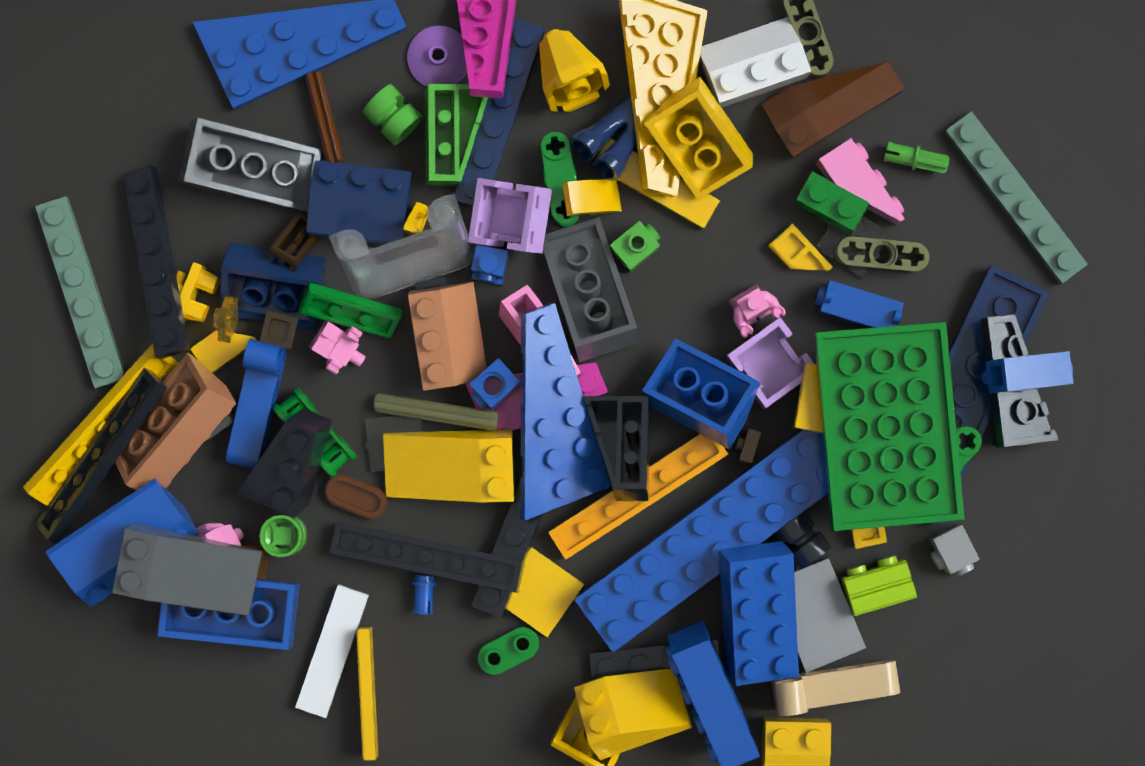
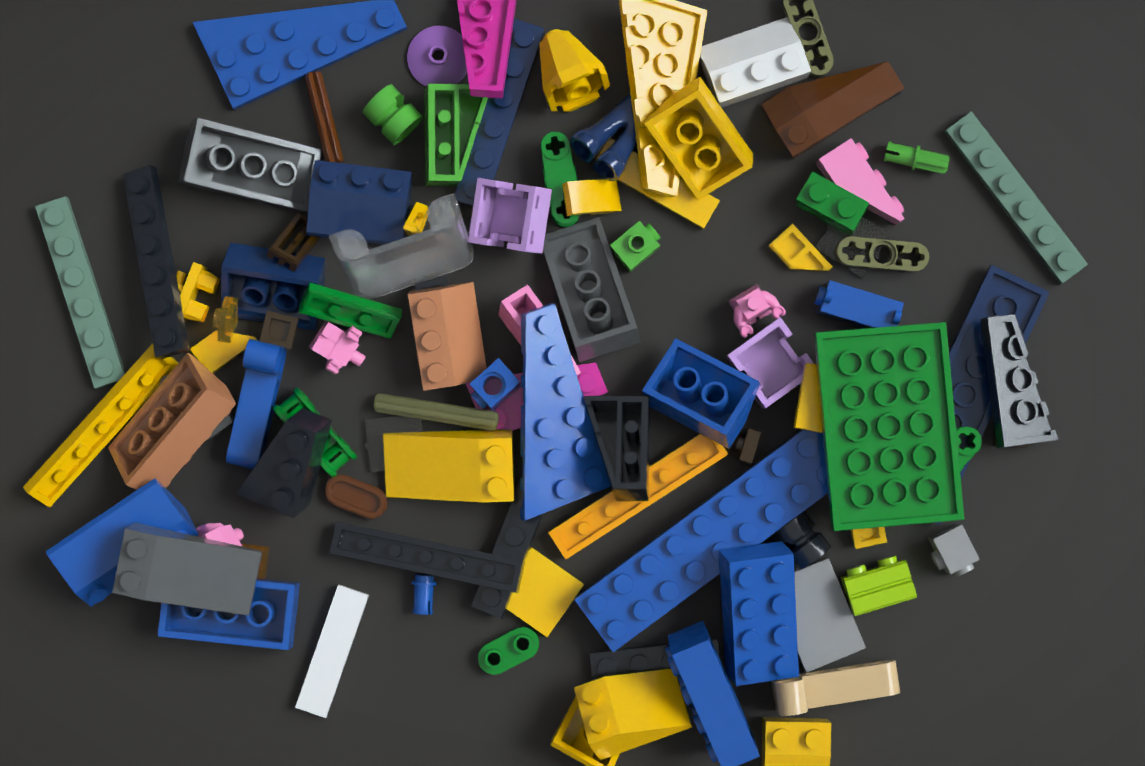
(100, 455): black plate -> none
(283, 535): bright green wheel -> none
(367, 693): yellow tile -> none
(489, 265): blue brick -> none
(1028, 372): brick -> none

